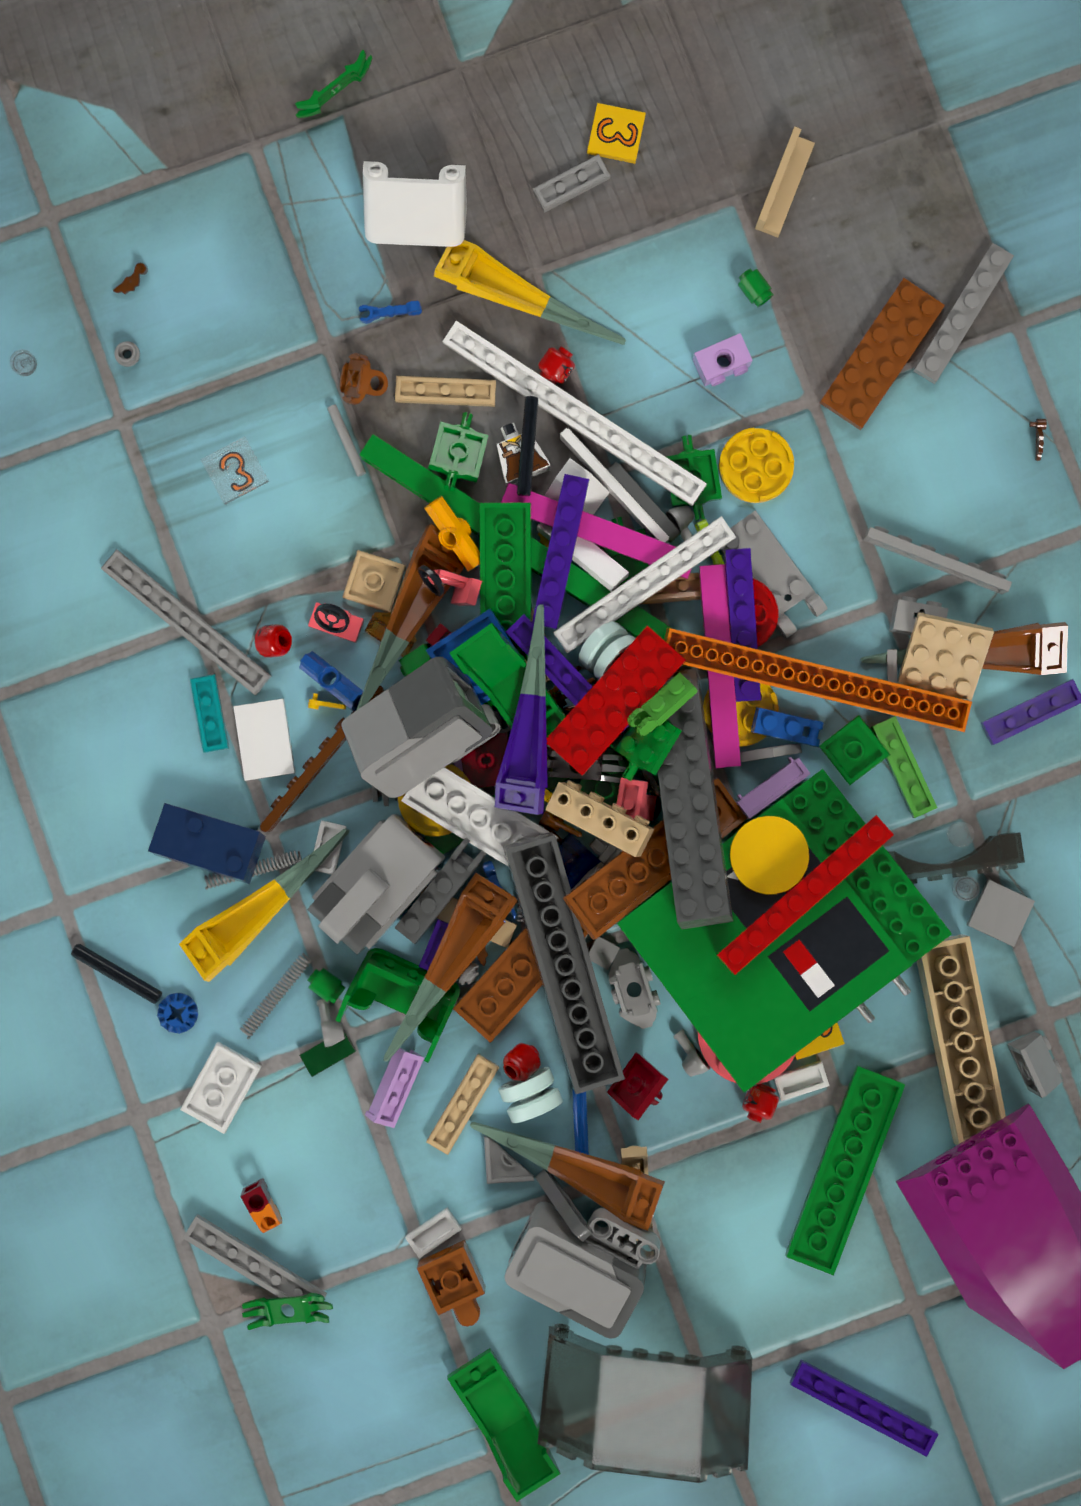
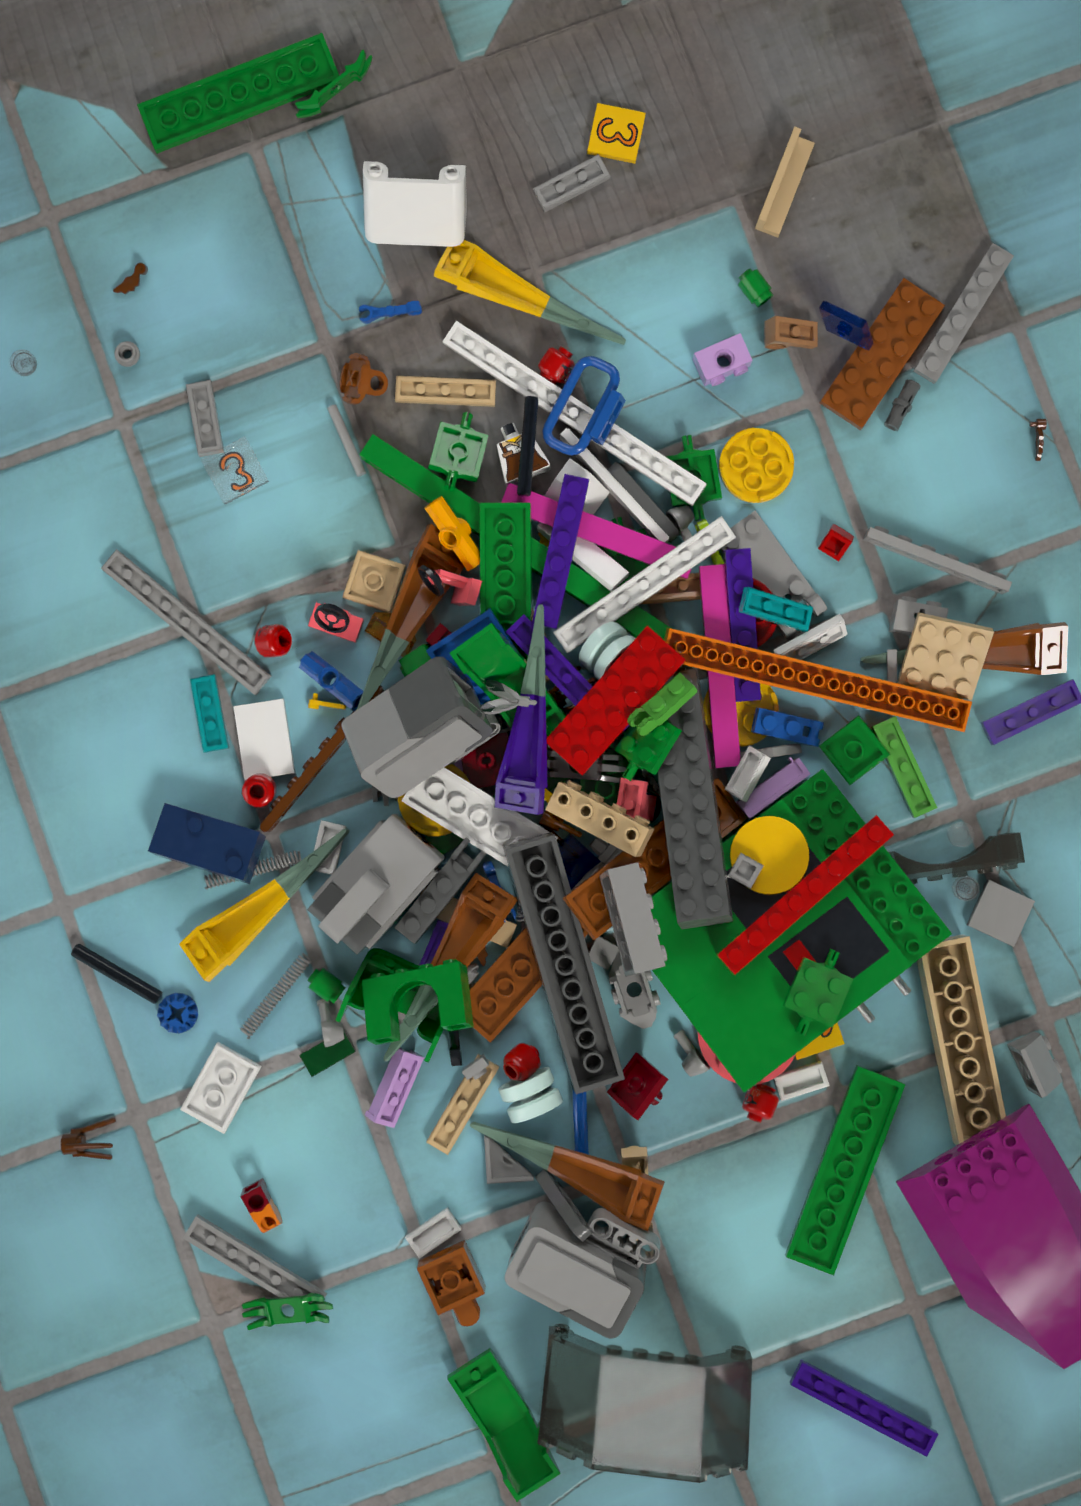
(76, 1144): none -> reddish brown plant
(205, 418): none -> light grey tile
(238, 93): none -> green plate
(259, 790): none -> red head
(384, 992): none -> green arch
(455, 1049): none -> black bar
(476, 1068): none -> light grey plate
(508, 698): none -> light grey piece
(603, 416): none -> blue bar
(632, 919): none -> light grey brick
(745, 870): none -> light grey tile
(747, 773): none -> white tile
(775, 609): none -> teal tile
(786, 332): none -> medium nougat plate
(814, 639): none -> white tile
(817, 992): none -> green plate
(836, 542): none -> red slope
(846, 325): none -> clear blue plate
(902, 405): none -> dark grey pin

